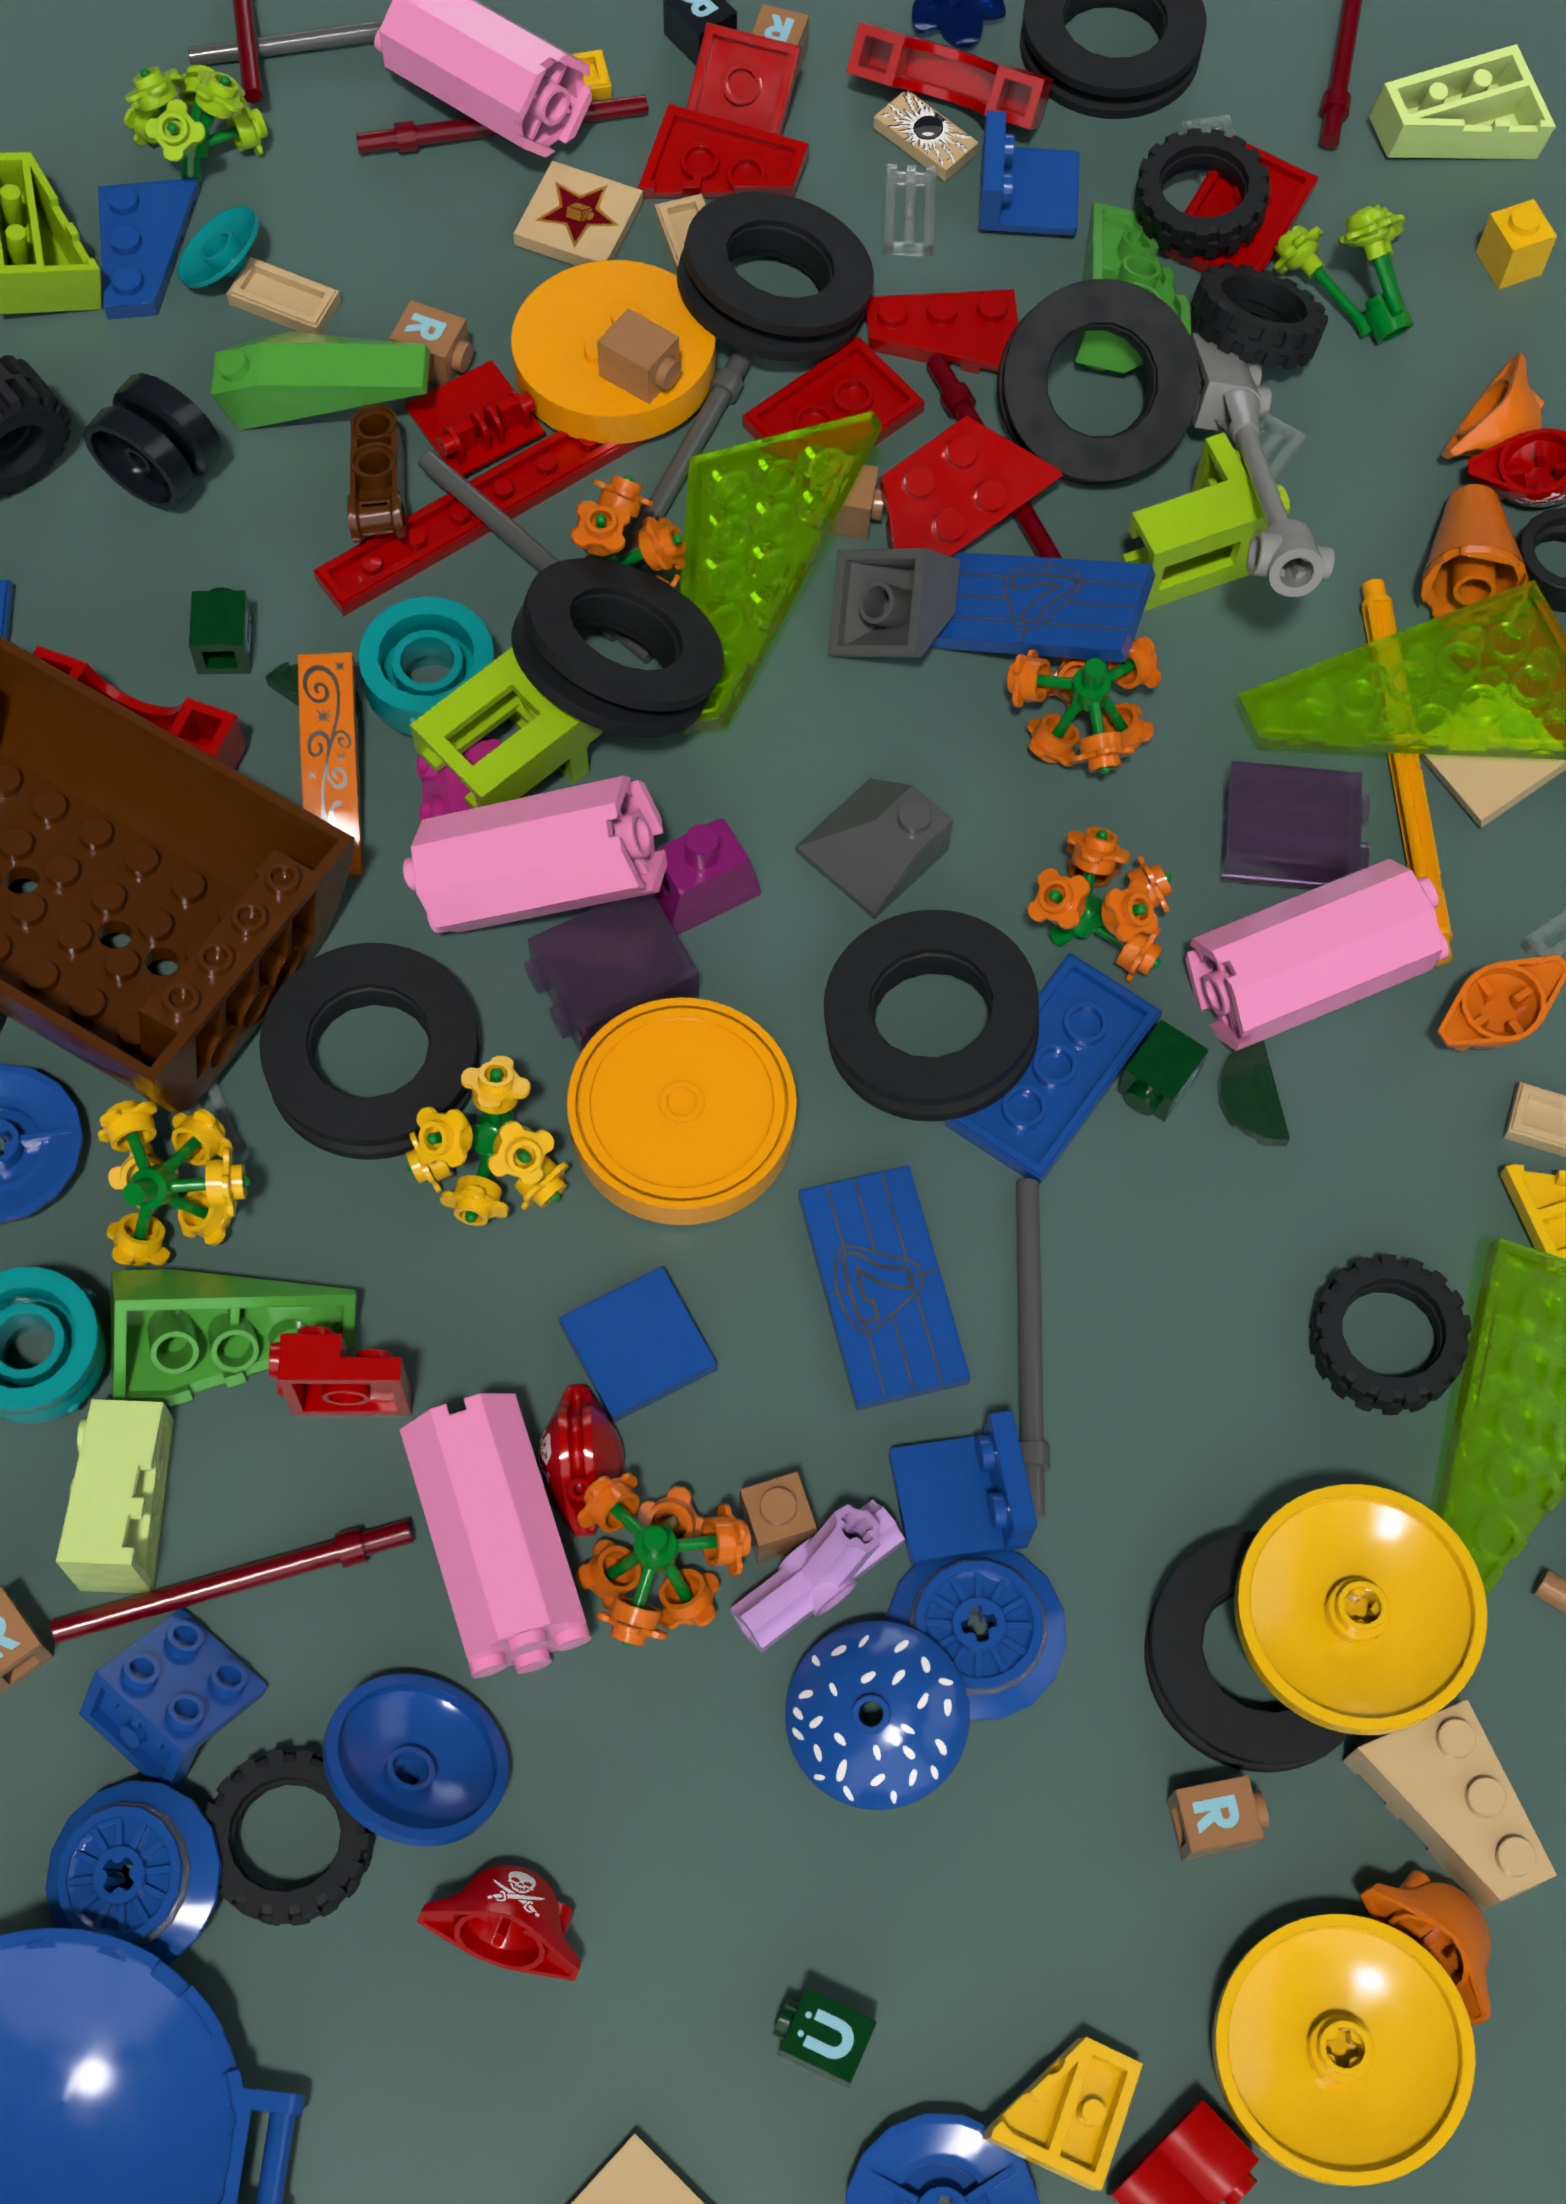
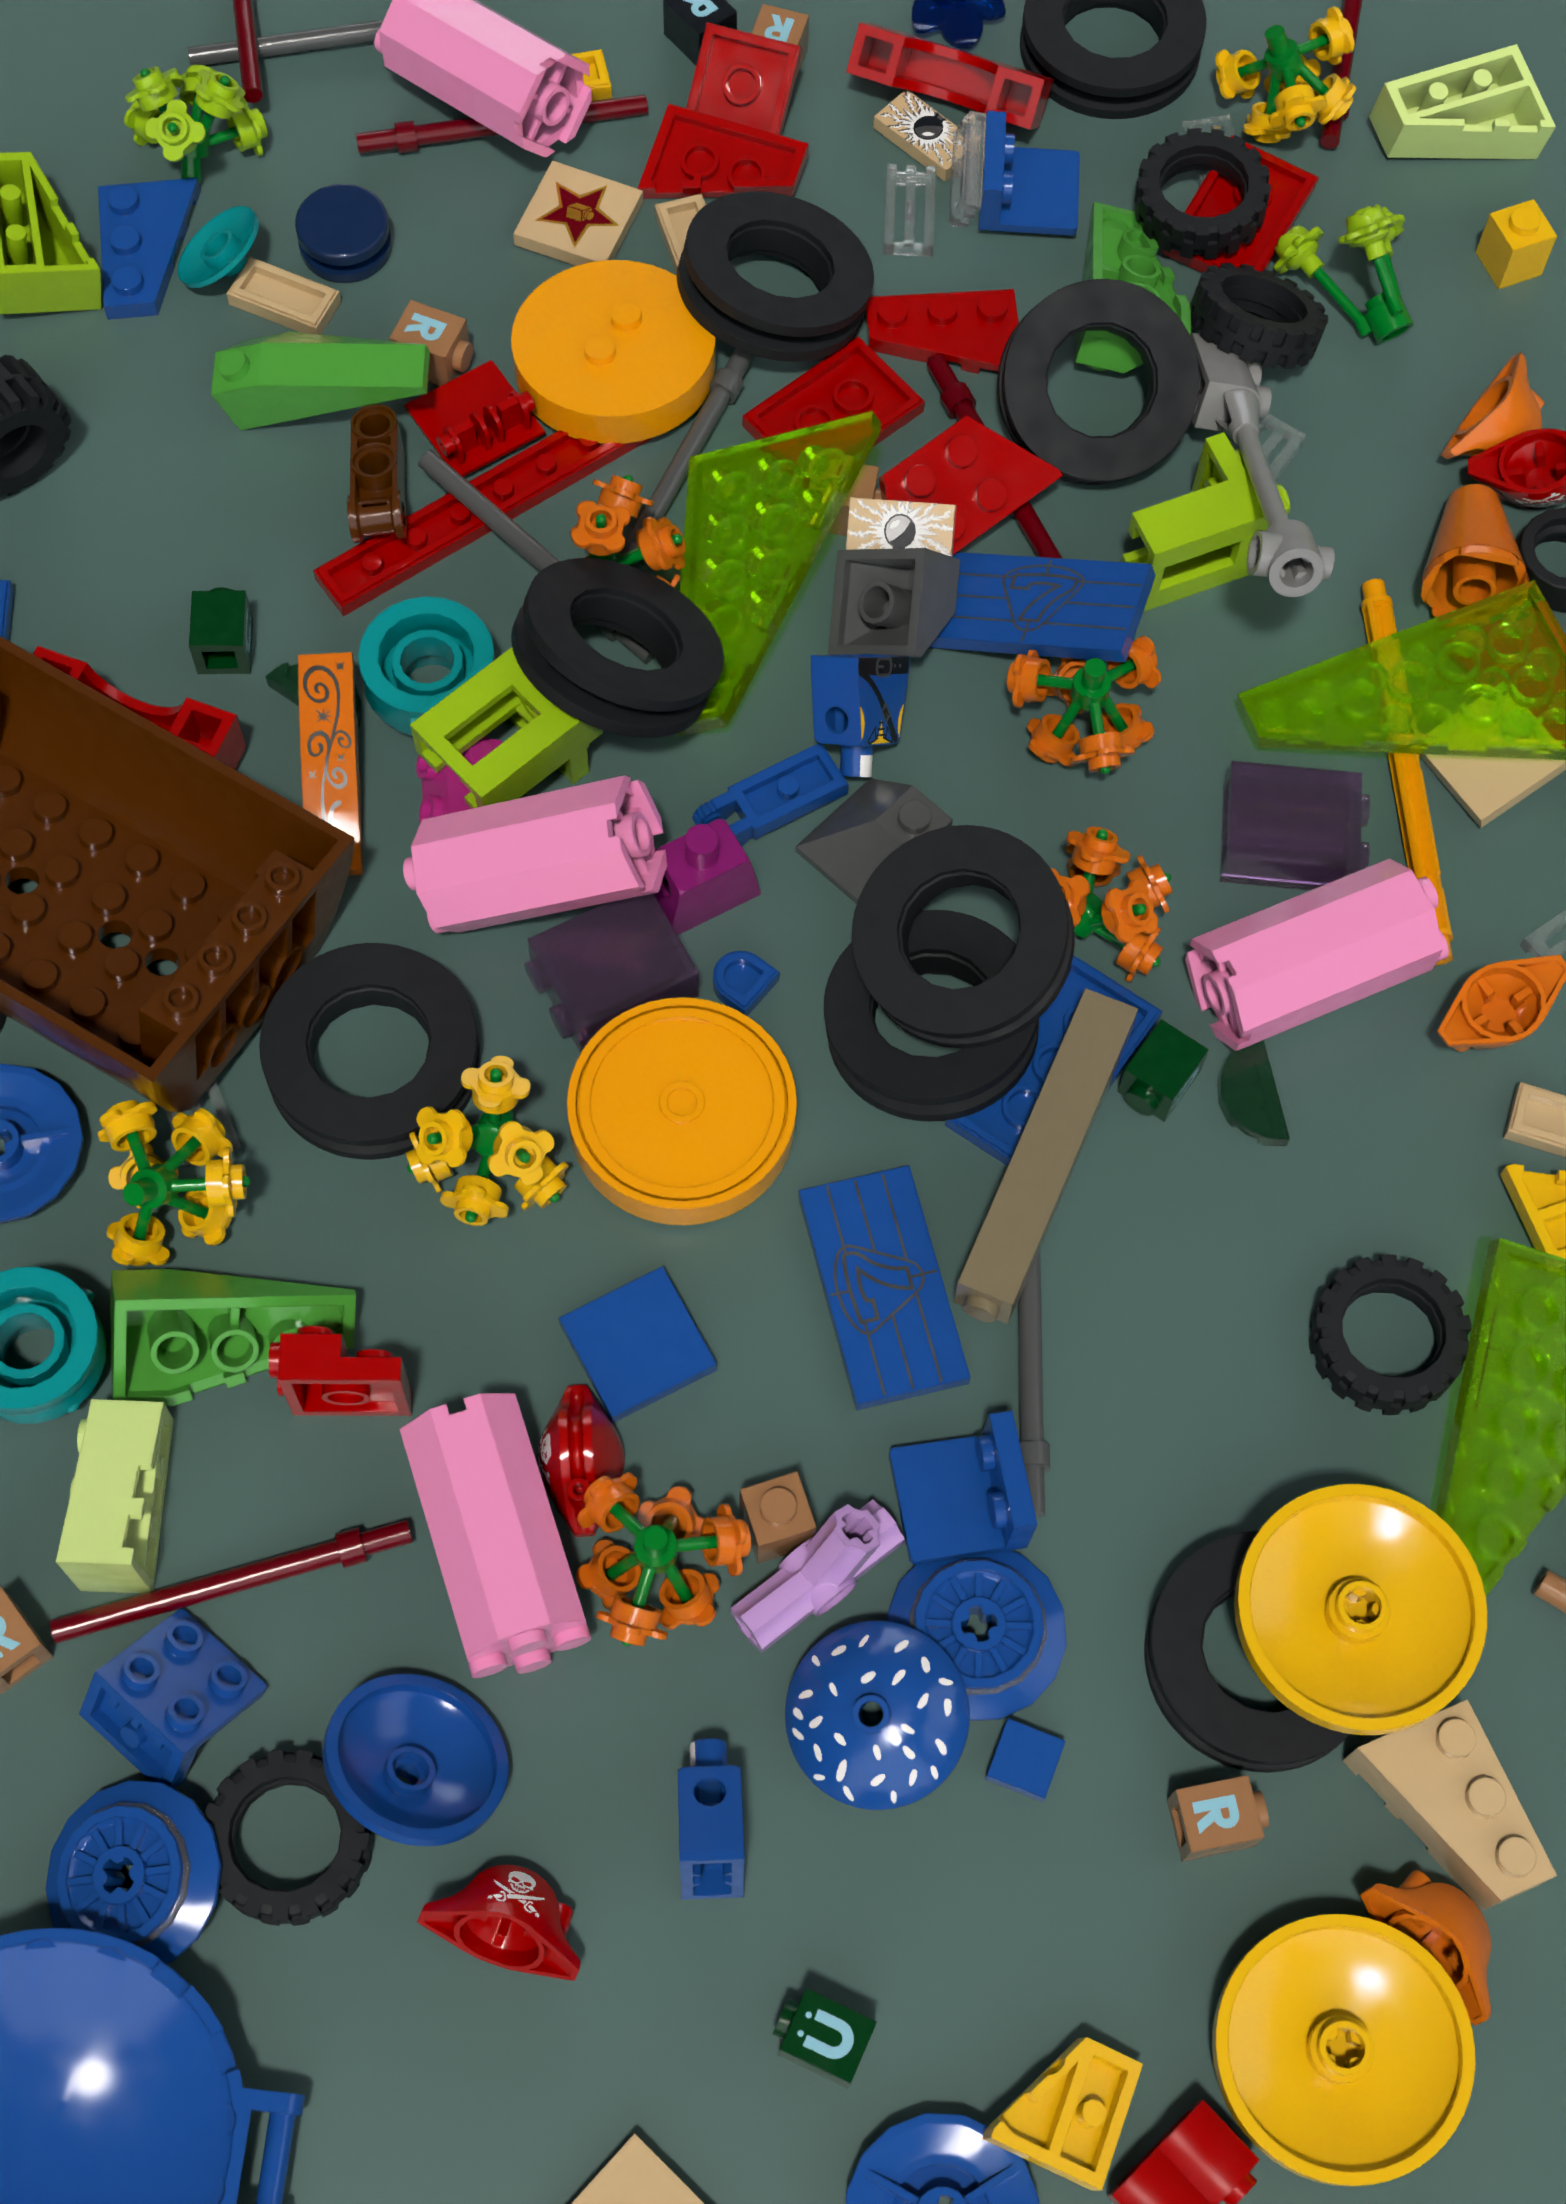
(153, 441): black wheel -> none
(343, 233): none -> dark blue head
(639, 356): medium nougat brick -> none
(710, 1824): none -> blue torso
(743, 980): none -> blue tile
(777, 794): none -> blue hinge
(858, 705): none -> blue torso
(900, 525): none -> tile
(926, 869): none -> black tyre
(967, 169): none -> clear tile
(1025, 1760): none -> blue tile
(1045, 1158): none -> dark tan brick
(1290, 86): none -> yellow plant

